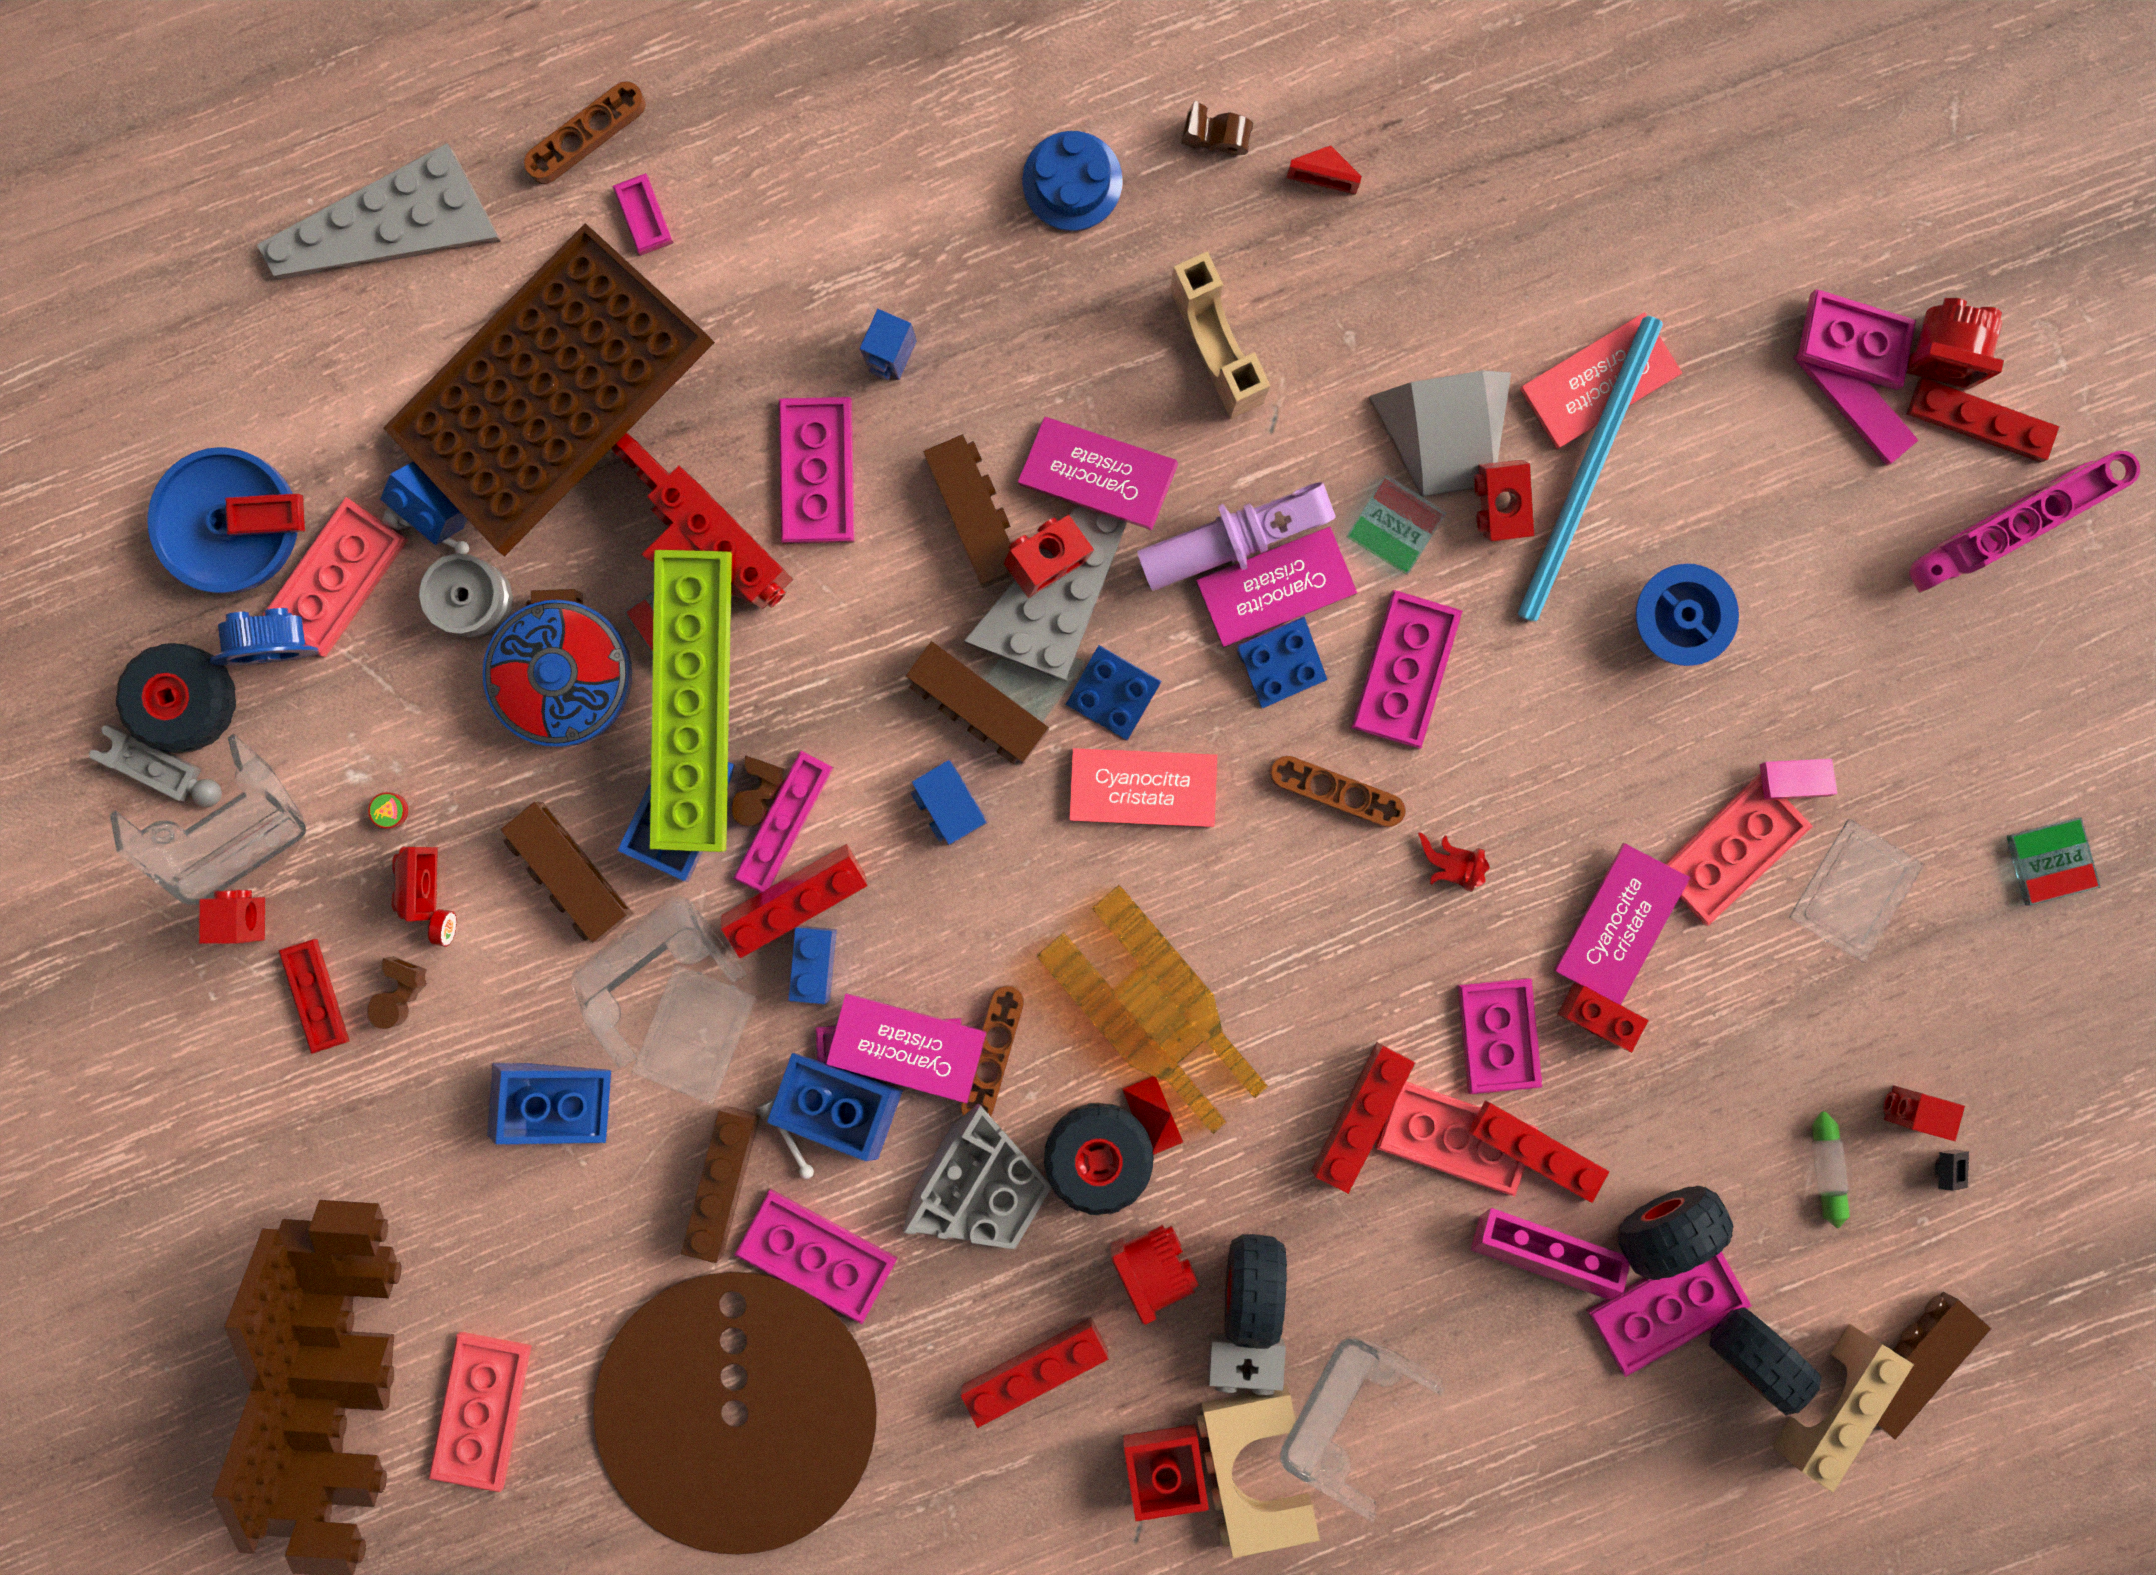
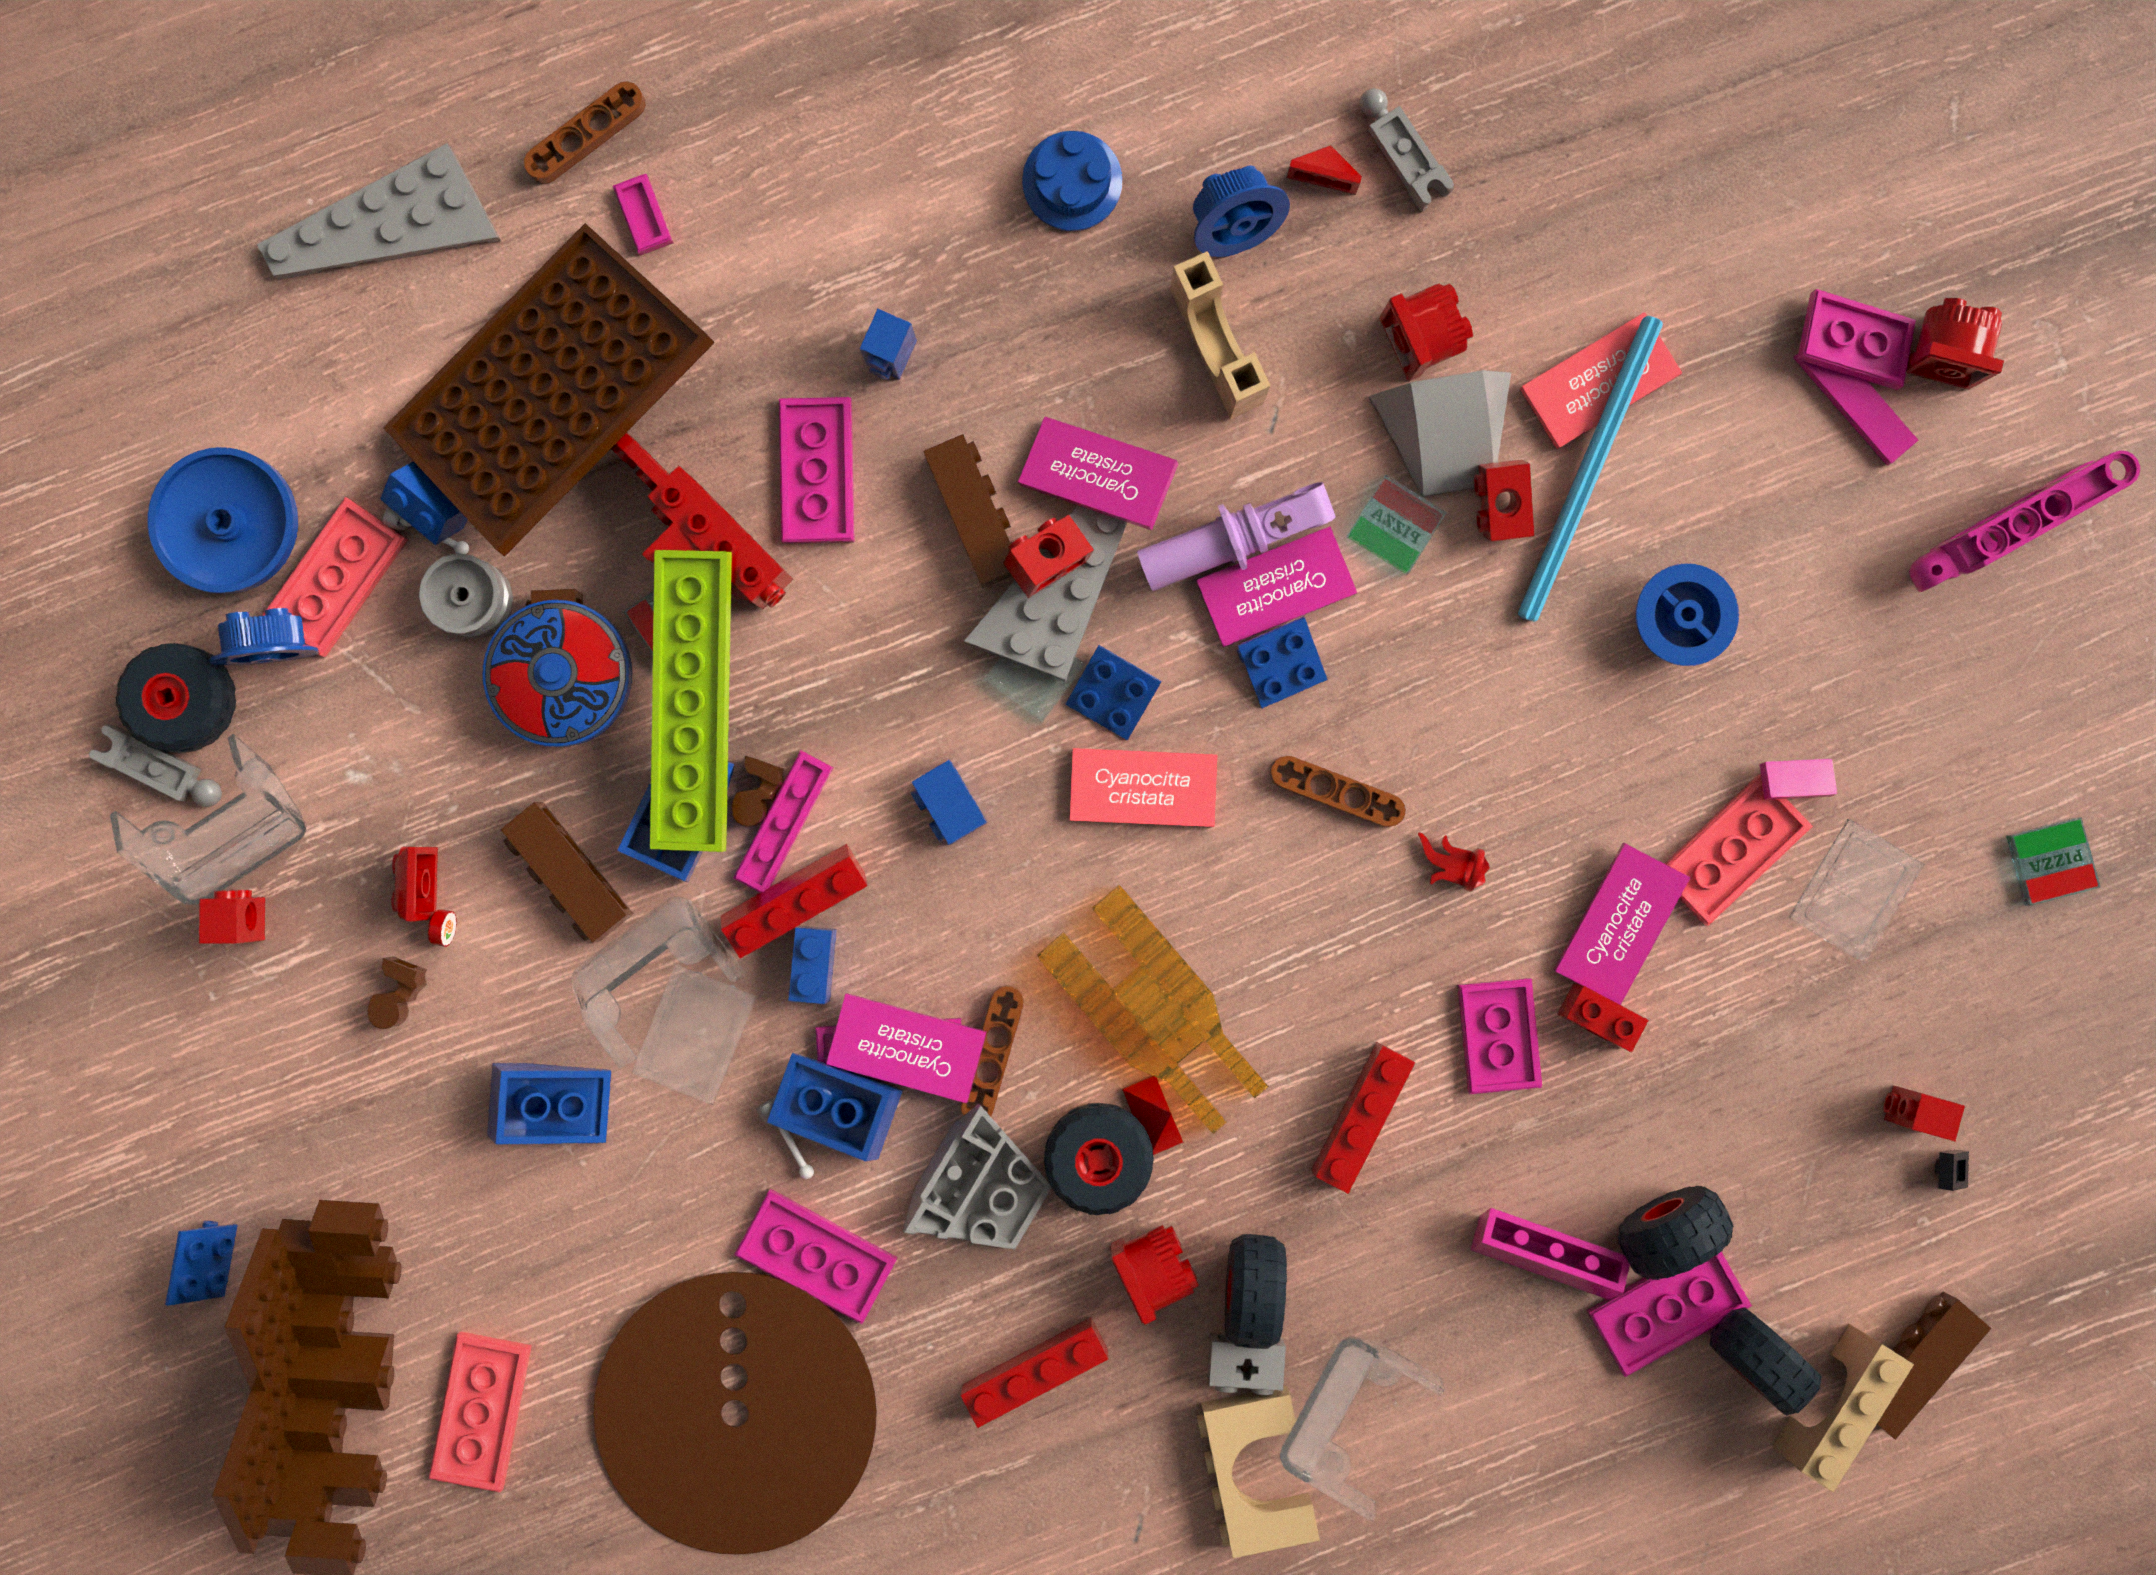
(201, 1263): none -> blue hinge
(265, 514): red tile -> none
(314, 996): red tile -> none
(388, 810): tile -> none
(720, 1184): reddish brown brick -> none
(977, 702): reddish brown brick -> none
(1165, 1472): red brick -> none
(1223, 132): reddish brown leg -> none
(1237, 212): none -> blue piece
(1405, 149): none -> light grey plate
(1406, 669): dark pink tile -> none
(1425, 328): none -> red piece
(1434, 1133): coral tile -> none
(1538, 1151): red plate -> none
(1830, 1169): piece -> none
(1982, 420): red plate -> none

